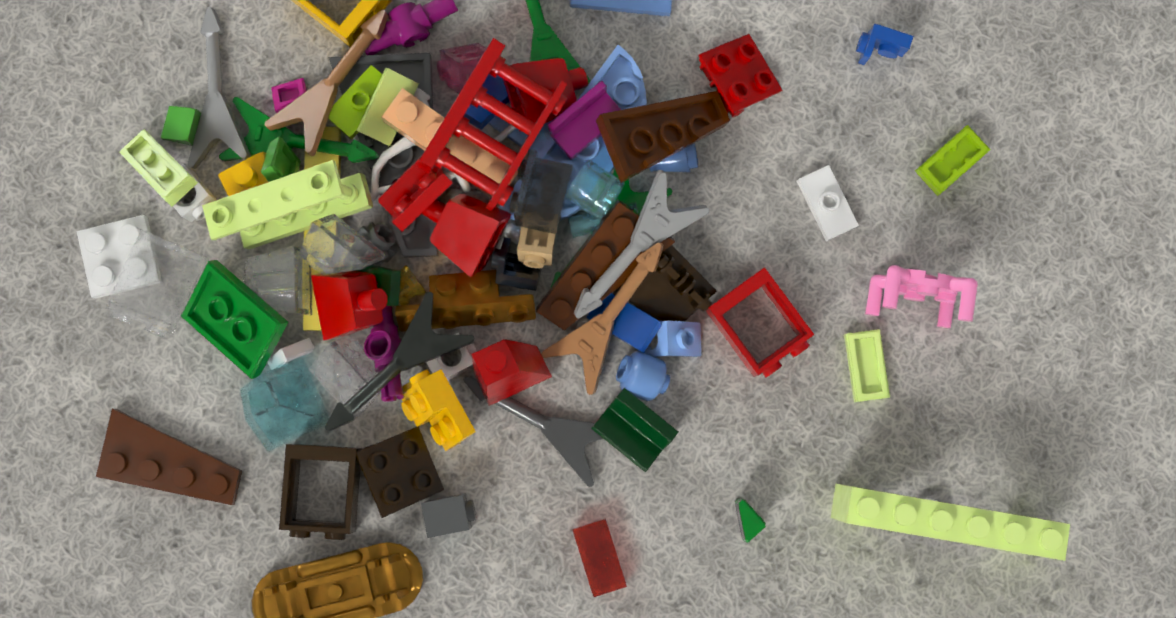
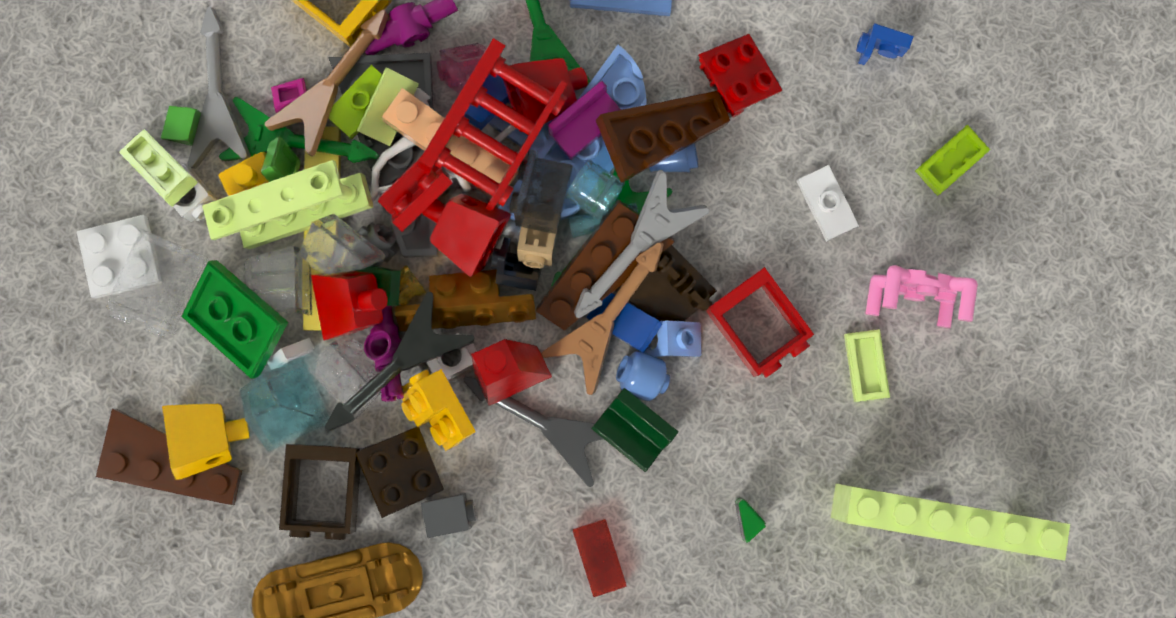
(200, 437): none -> yellow torso

